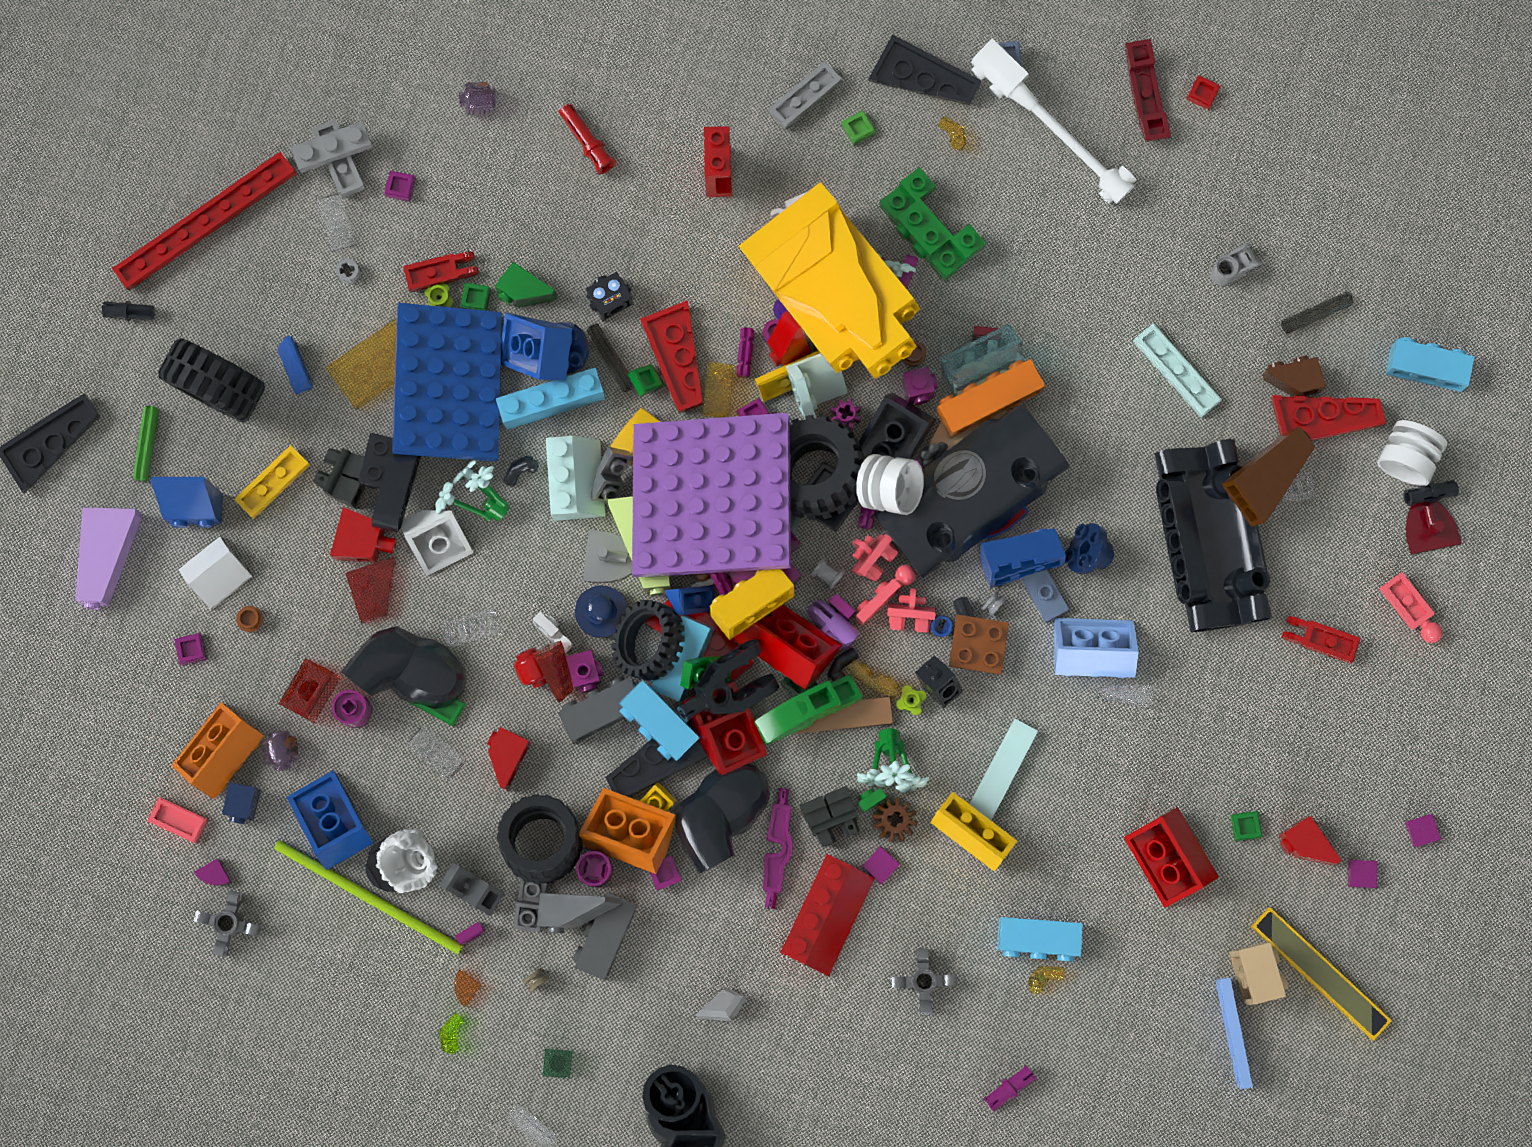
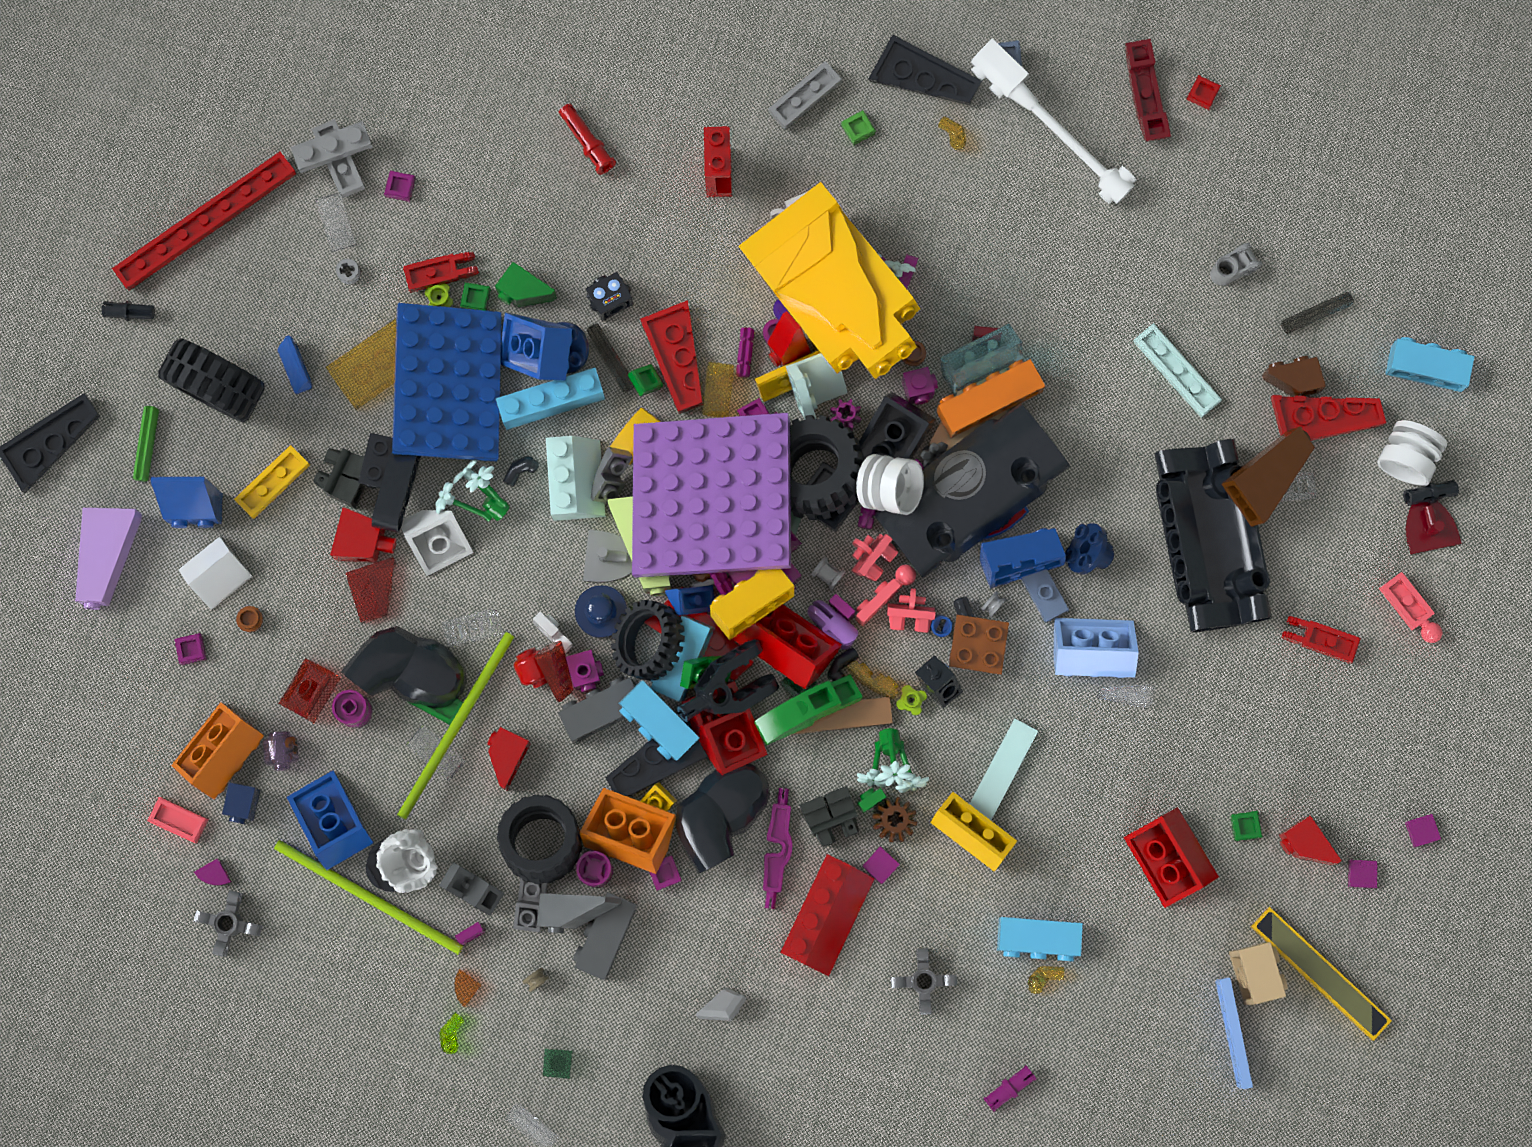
(455, 726): none -> lime piece
(477, 98): clear purple head -> none
(925, 231): green bracket -> none

